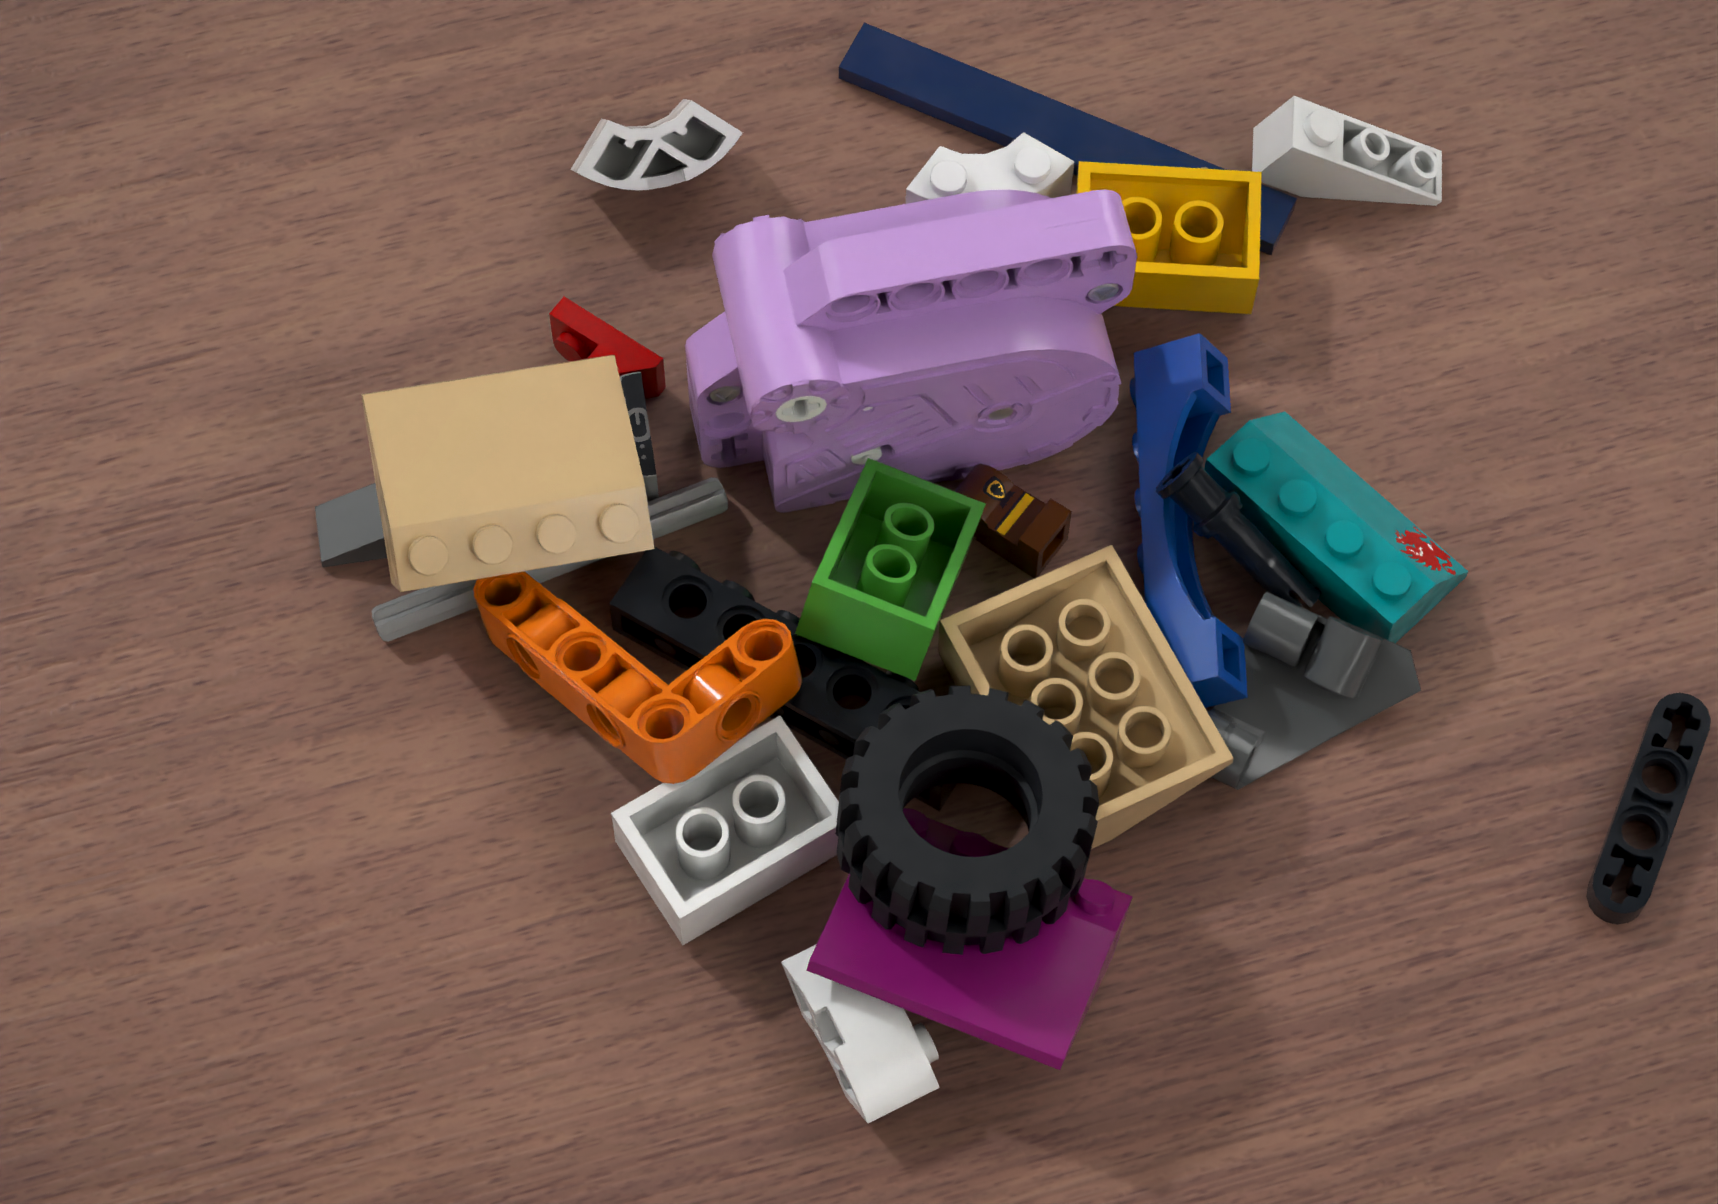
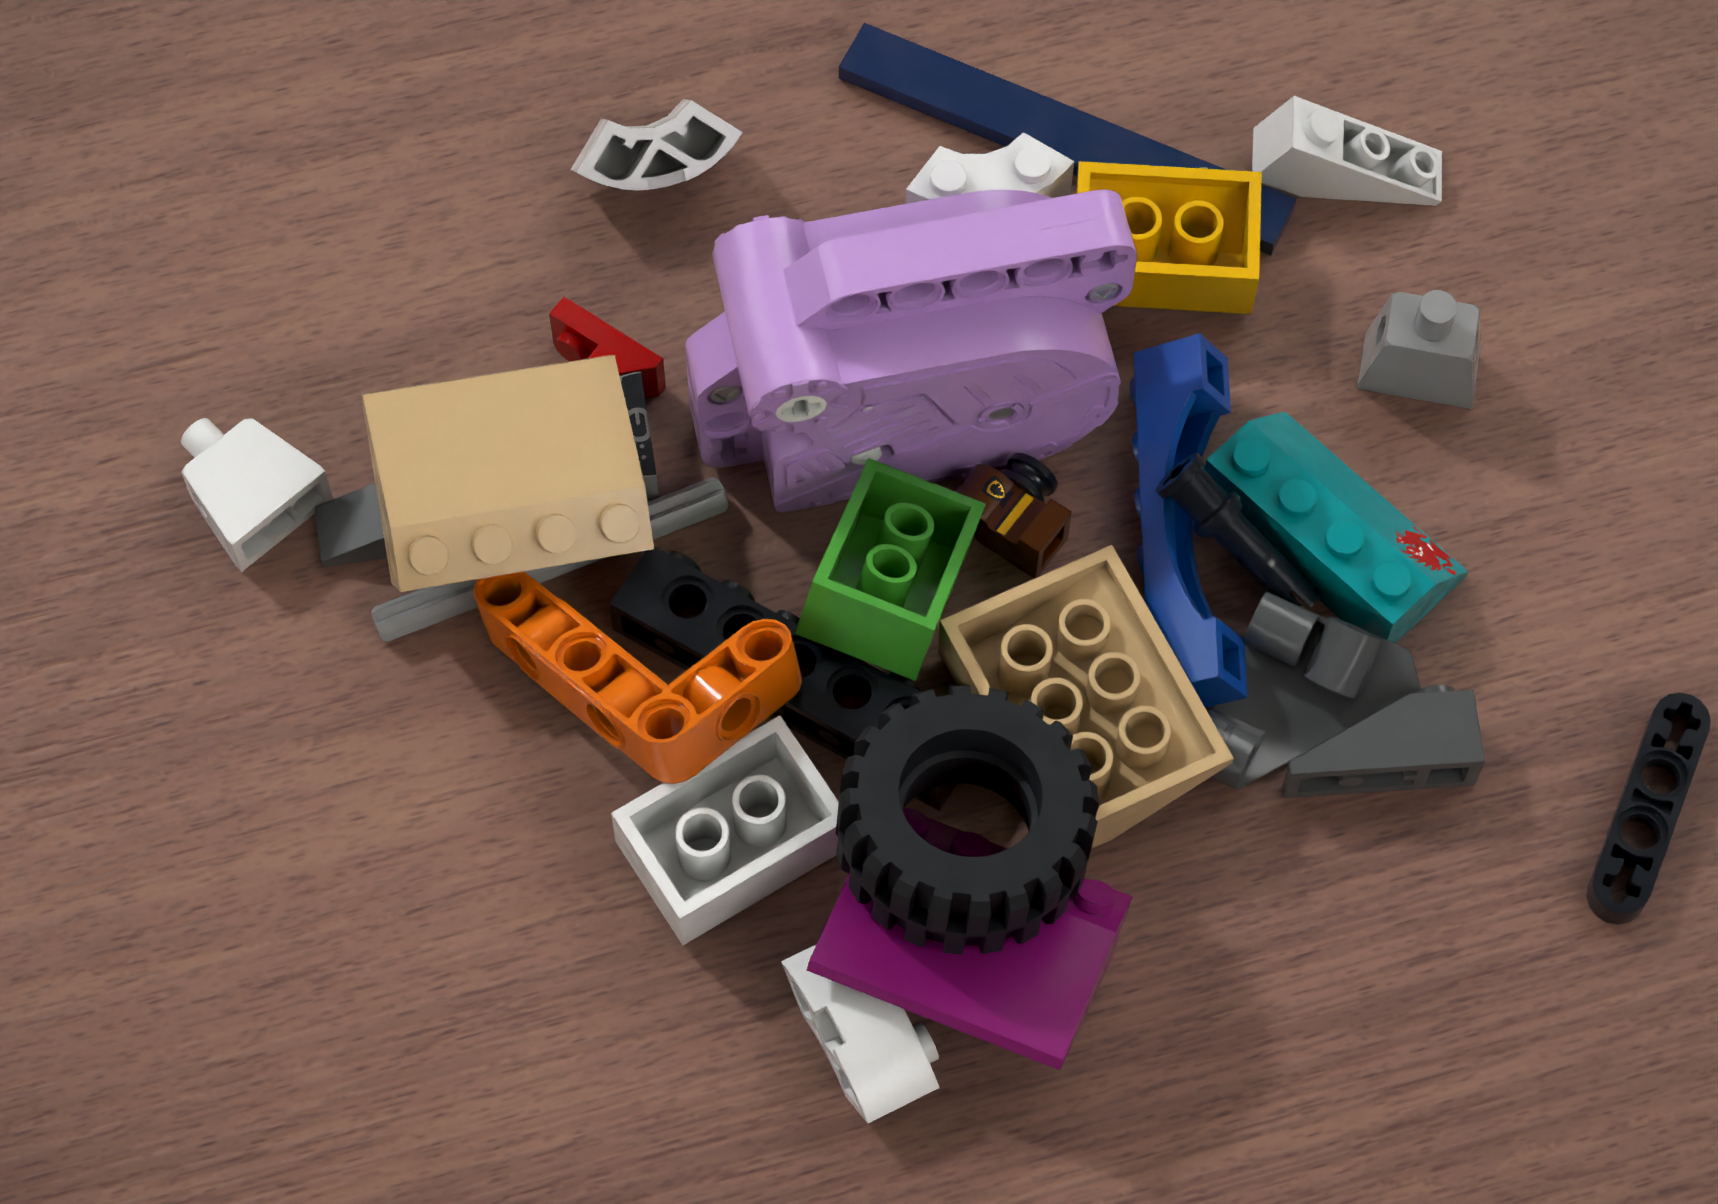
(250, 486): none -> white torso
(1030, 475): none -> black bush
(1409, 745): none -> dark grey slope
(1423, 349): none -> light grey torso

